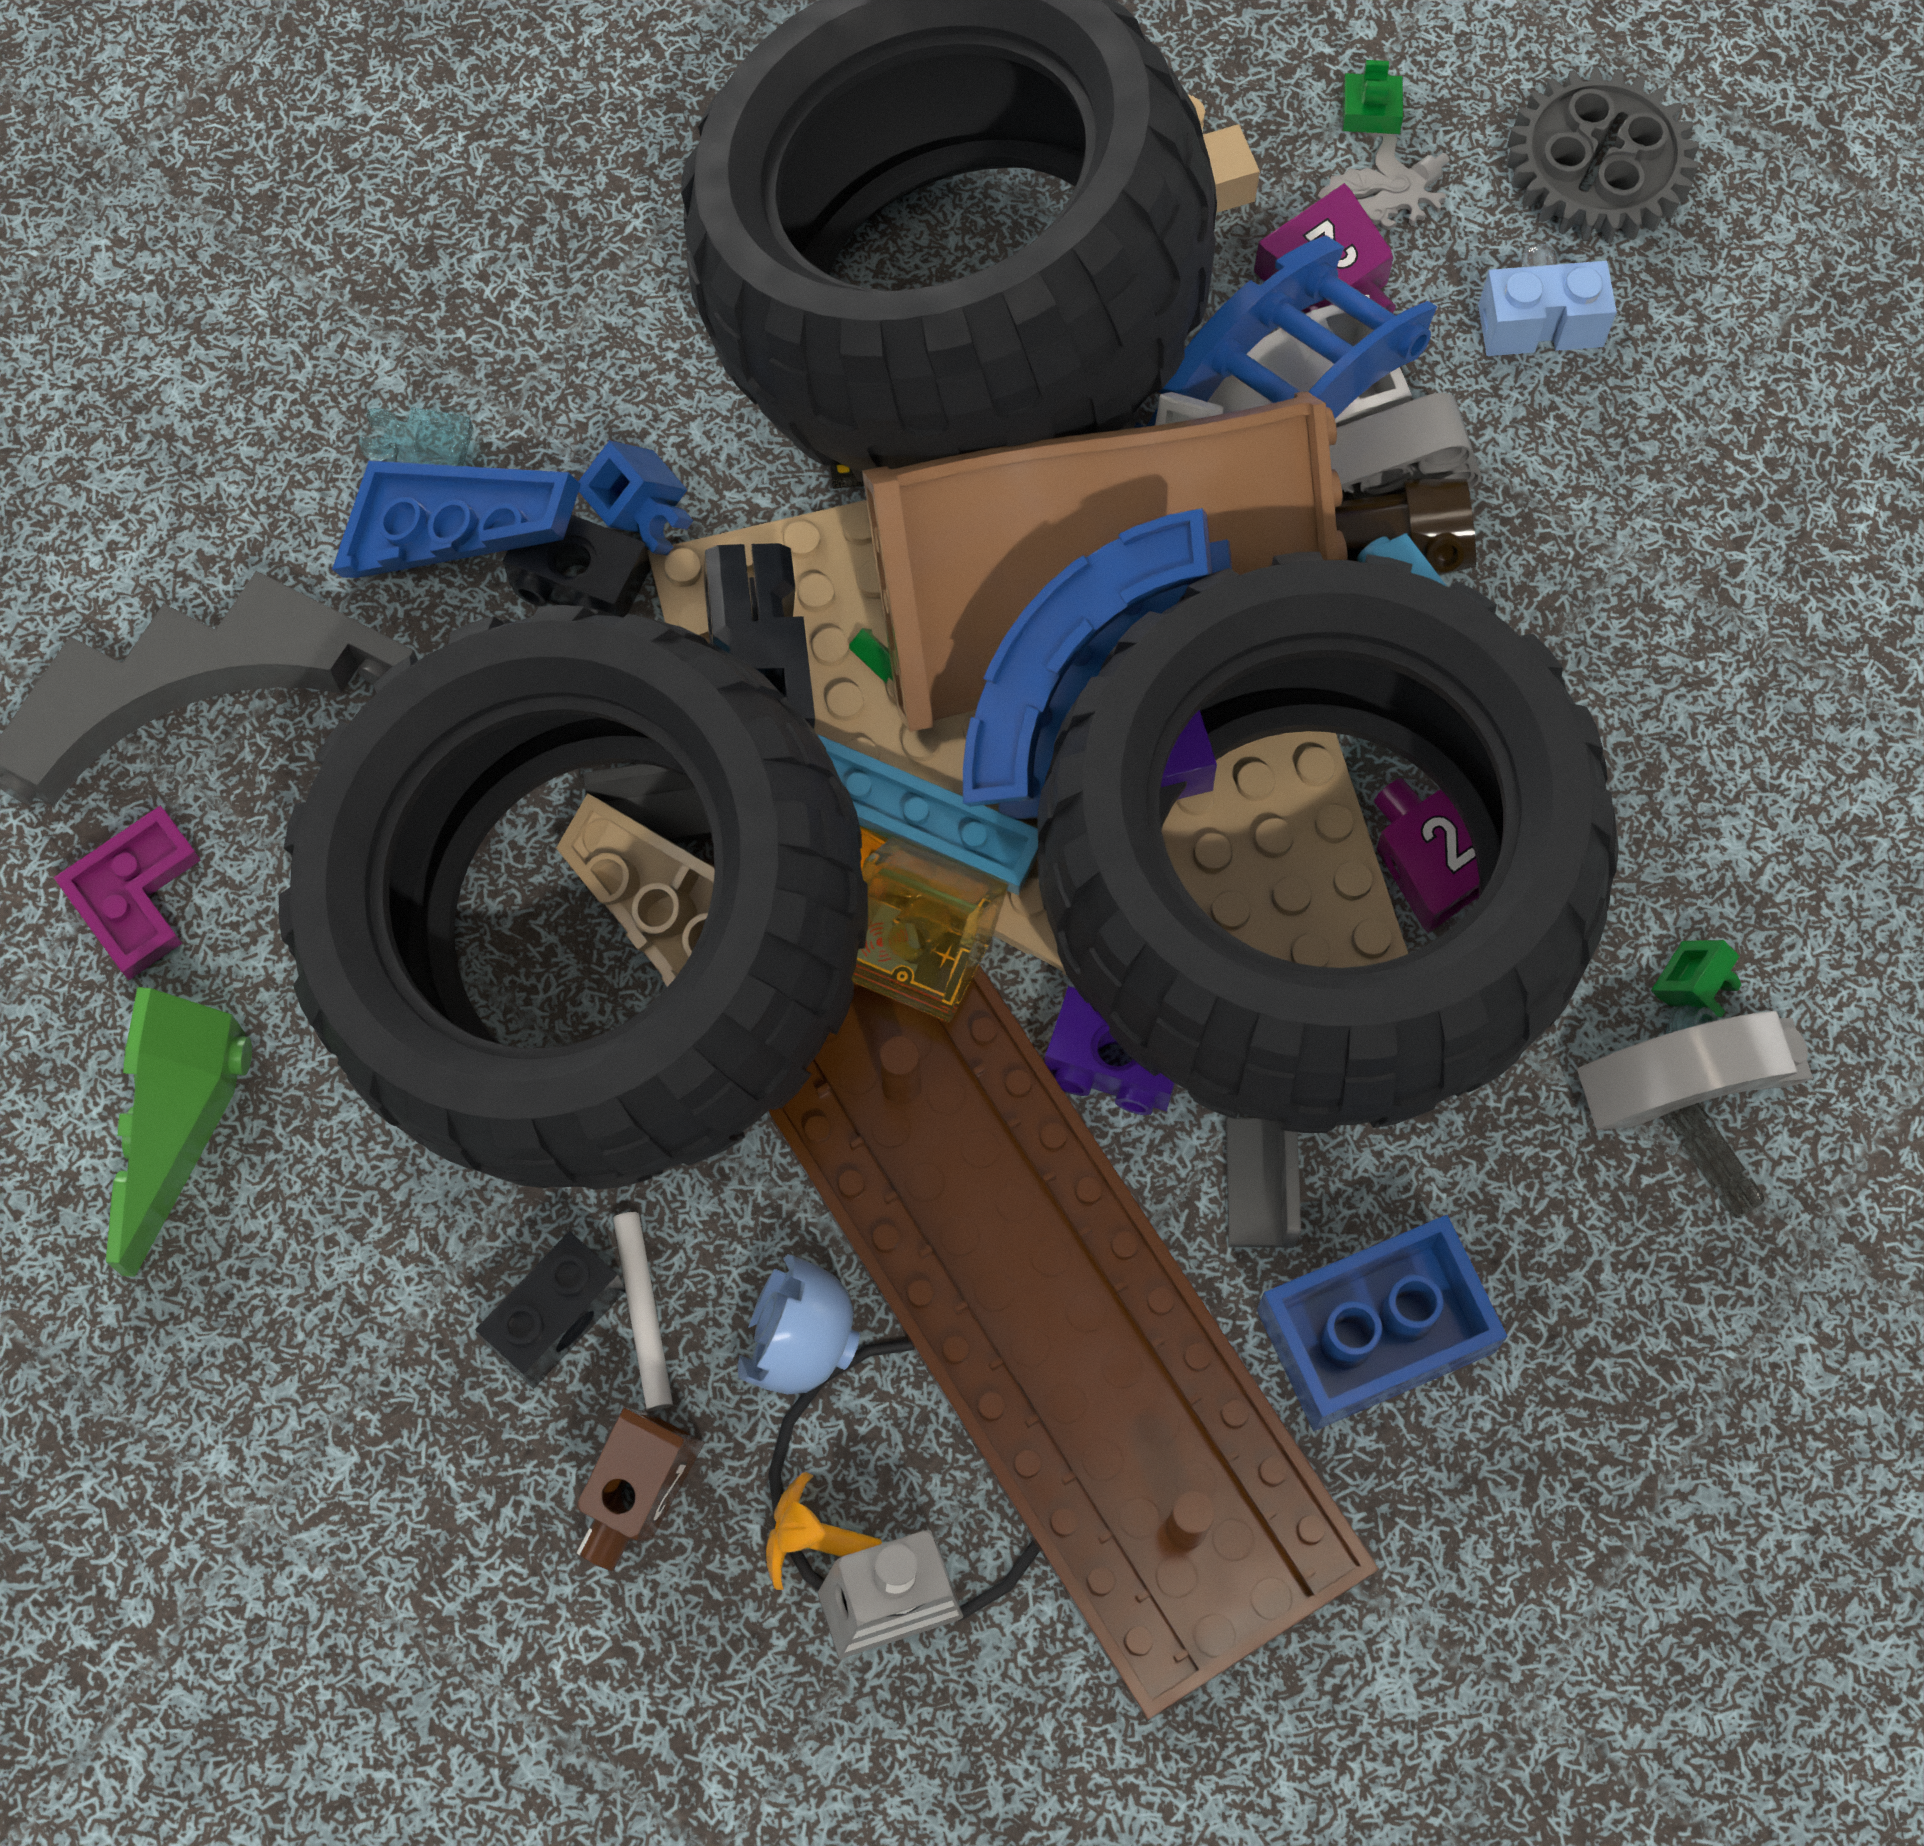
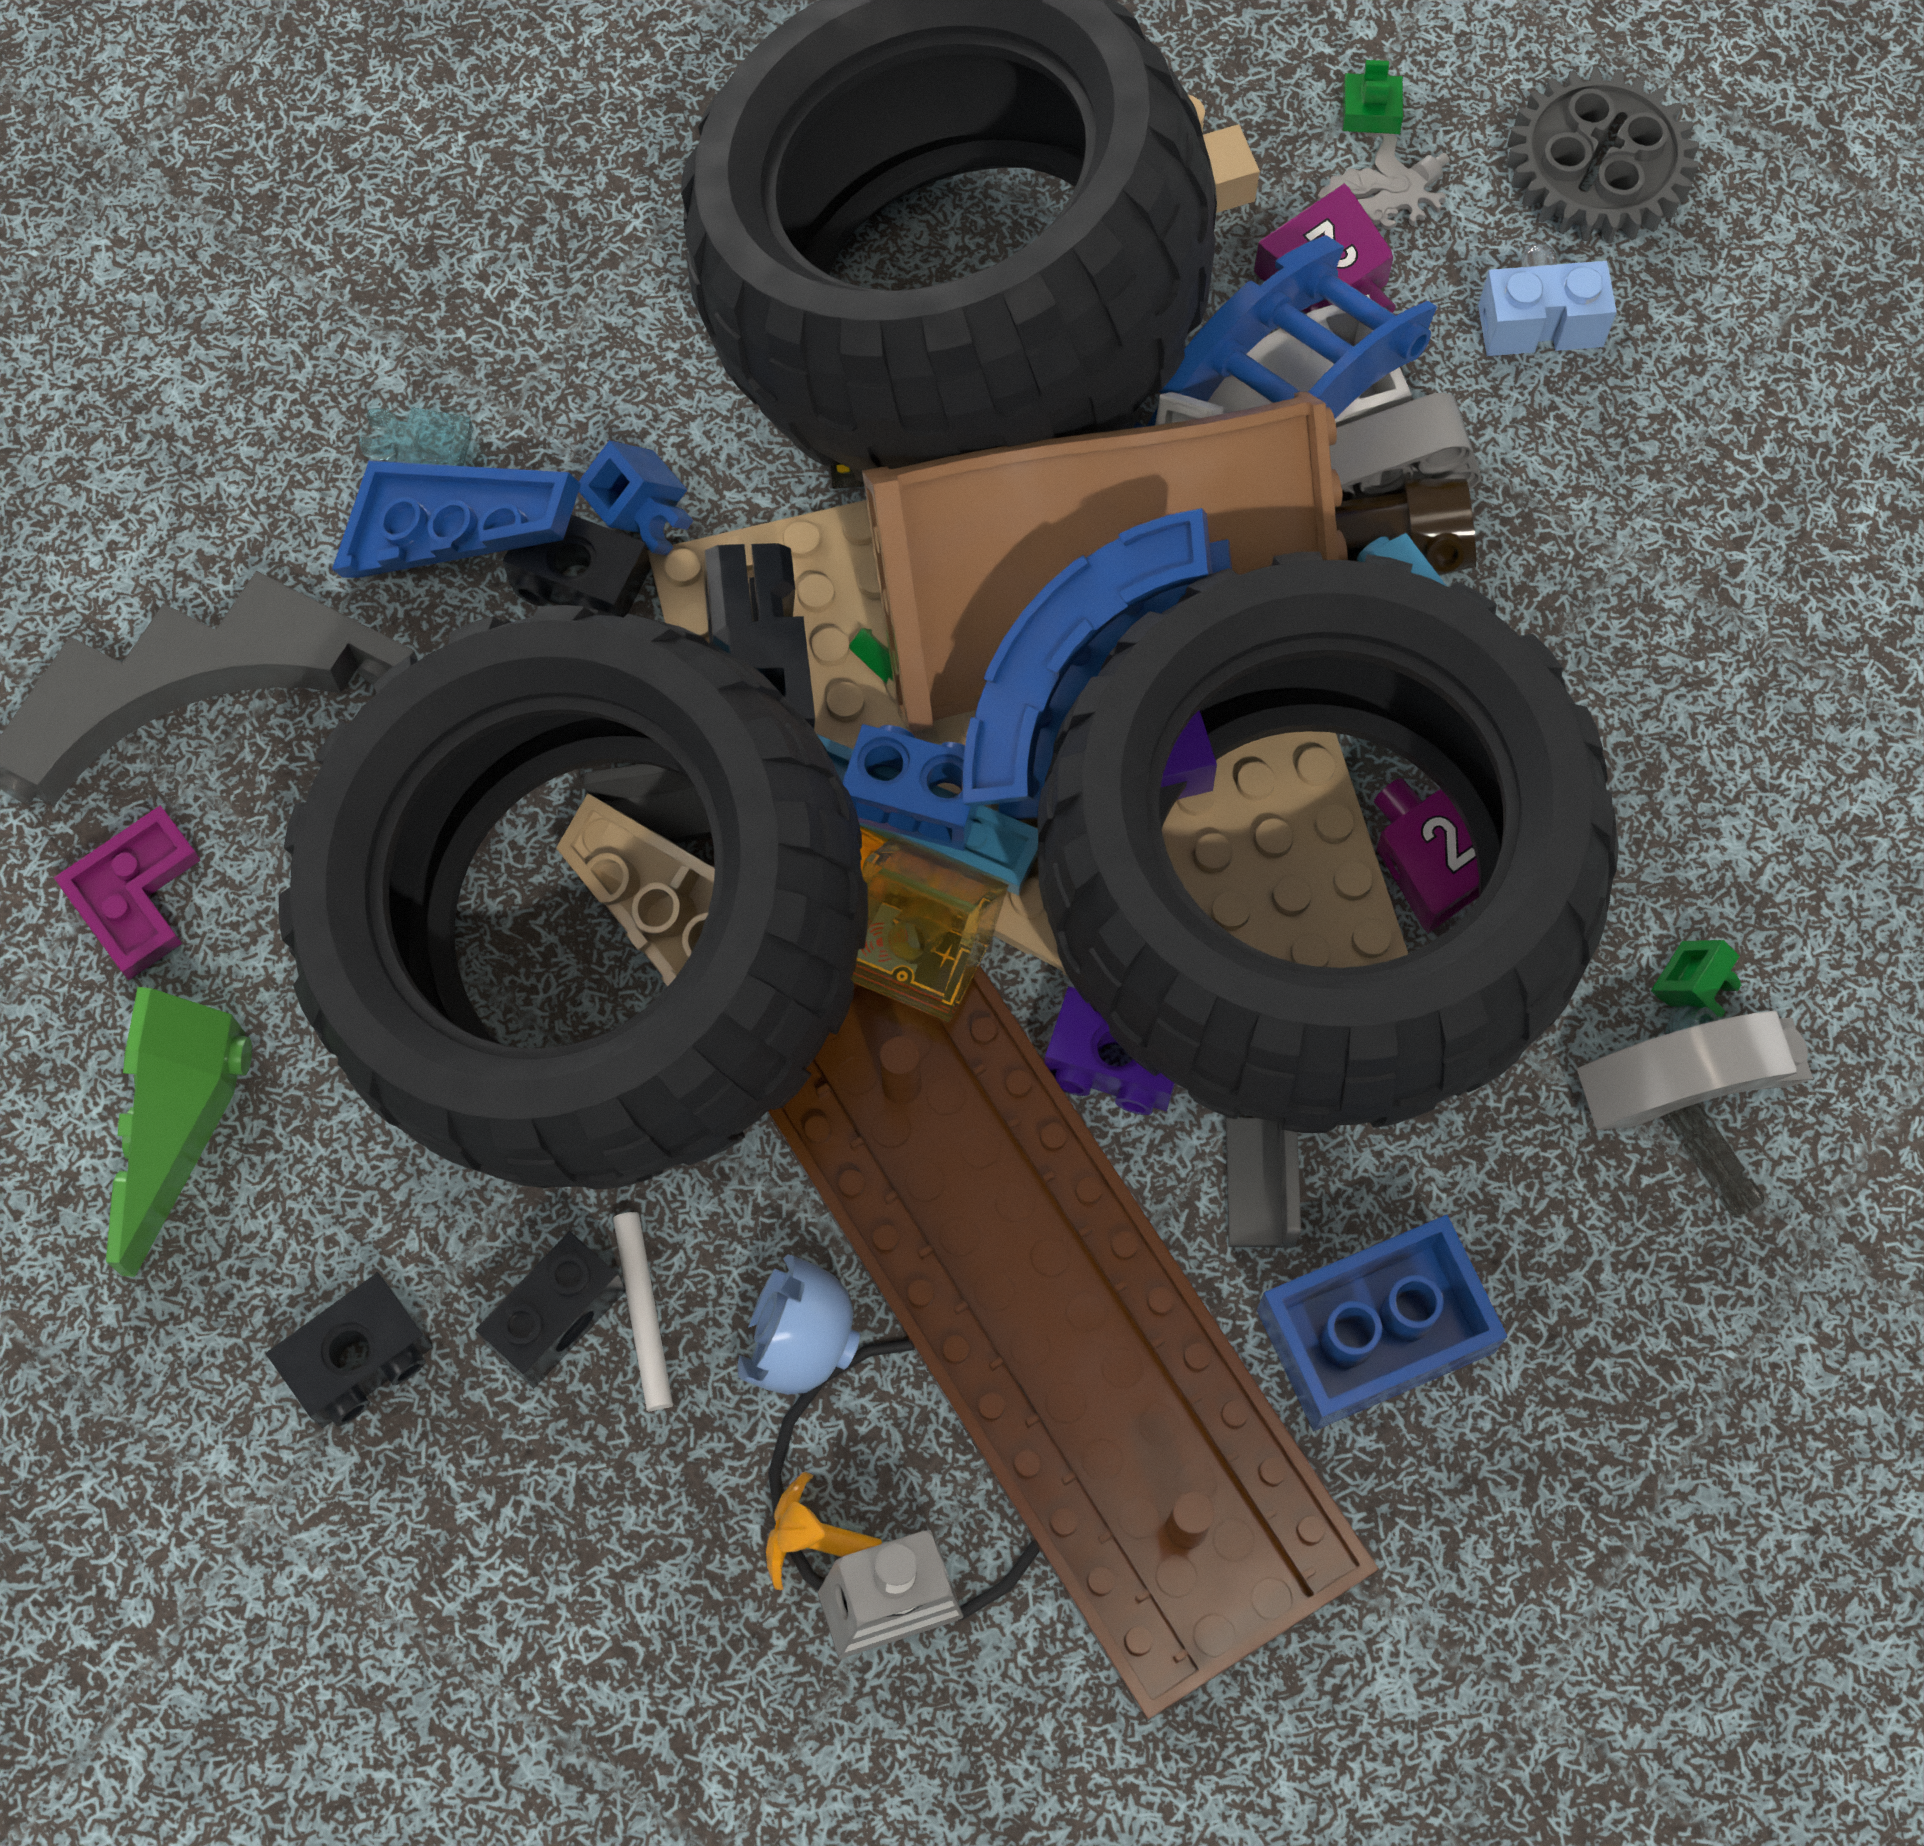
(312, 1354): none -> black brick
(655, 1462): reddish brown torso -> none
(906, 802): none -> blue brick

